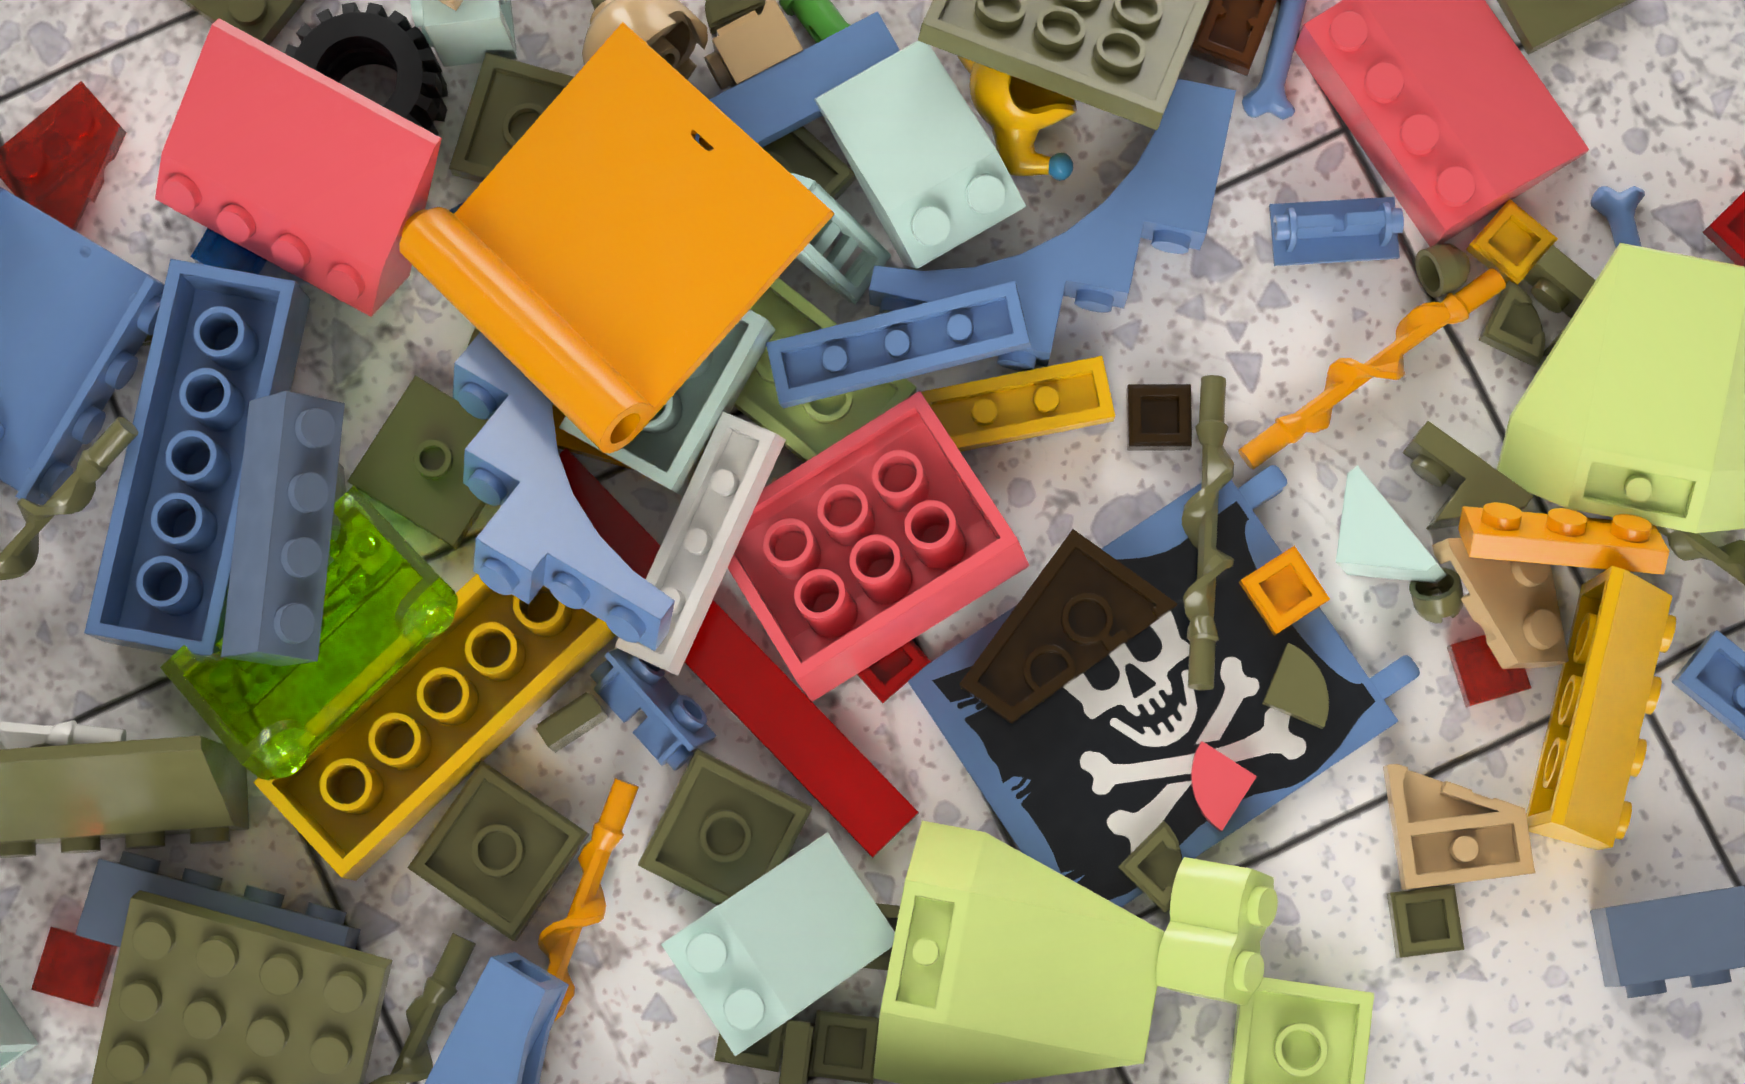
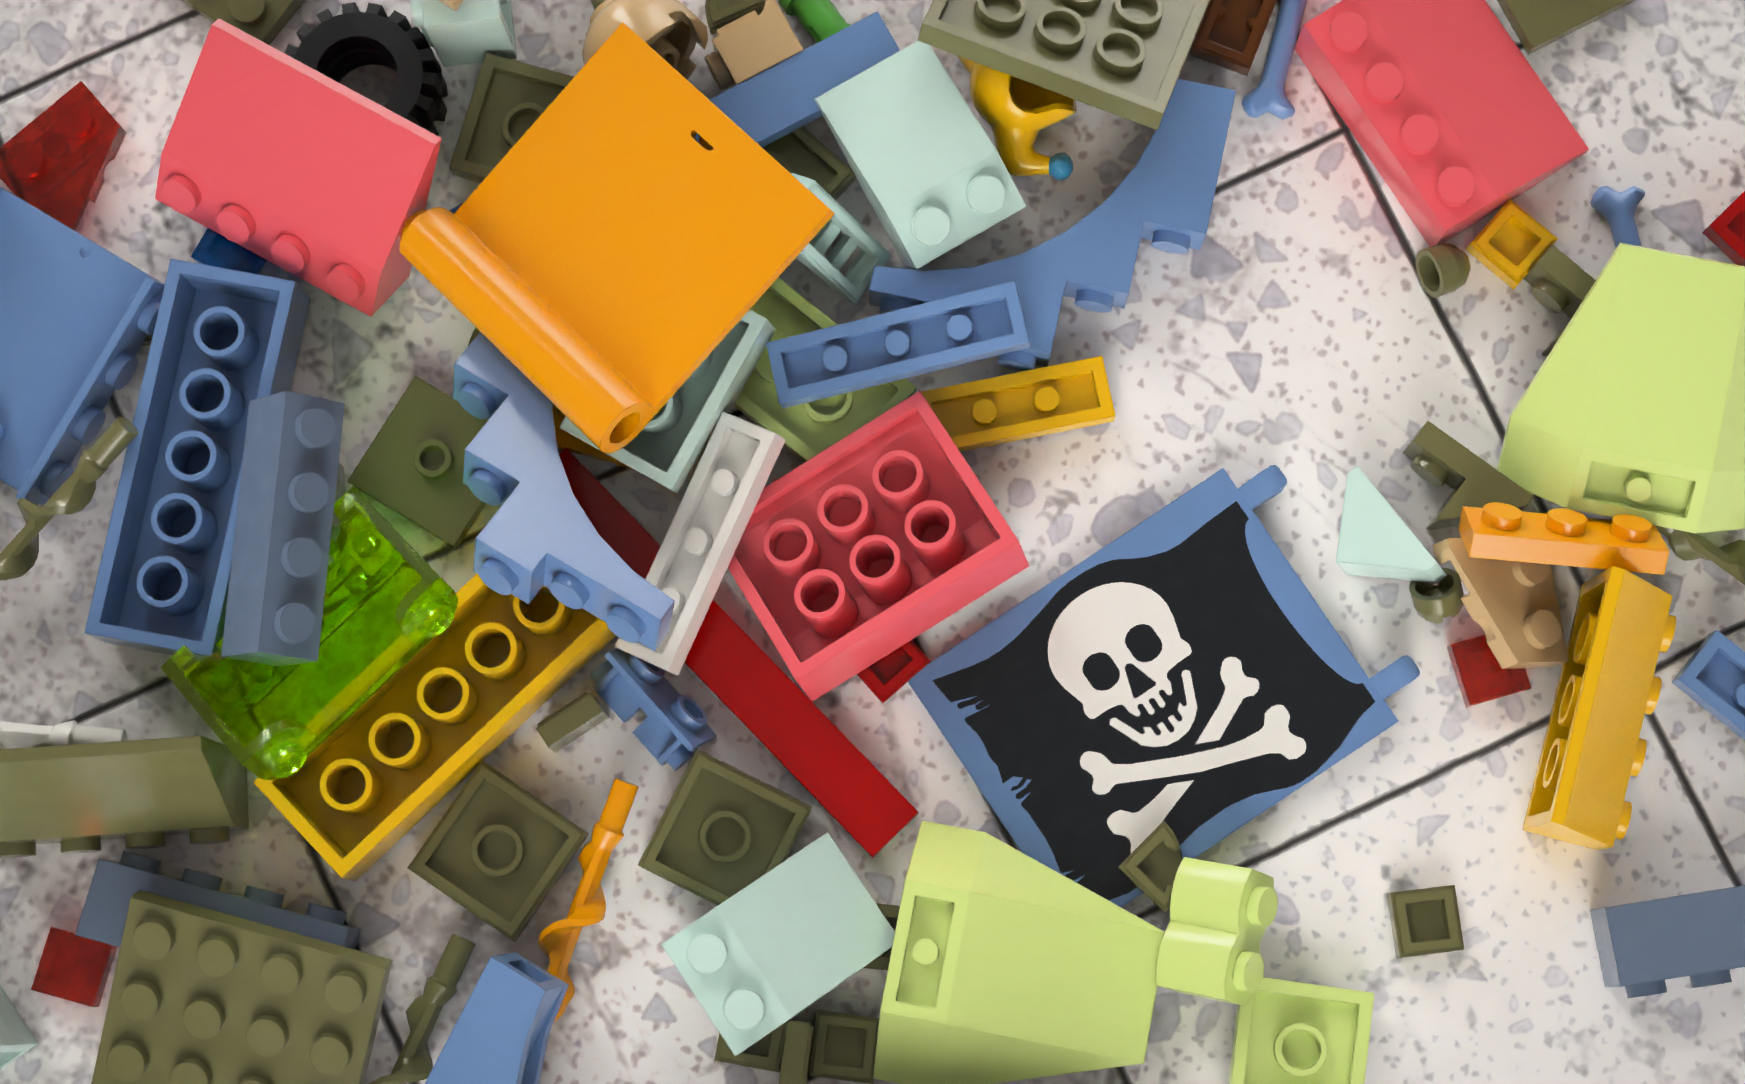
(1062, 627): dark brown wing -> none
(1159, 417): dark brown tile -> none
(1200, 526): olive piece -> none
(1218, 784): coral tile -> none
(1284, 590): light orange tile -> none
(1298, 688): olive tile -> none
(1335, 231): medium blue hinge -> none
(1348, 374): light orange piece -> none
(1453, 834): tan wing -> none
(1515, 326): olive tile -> none

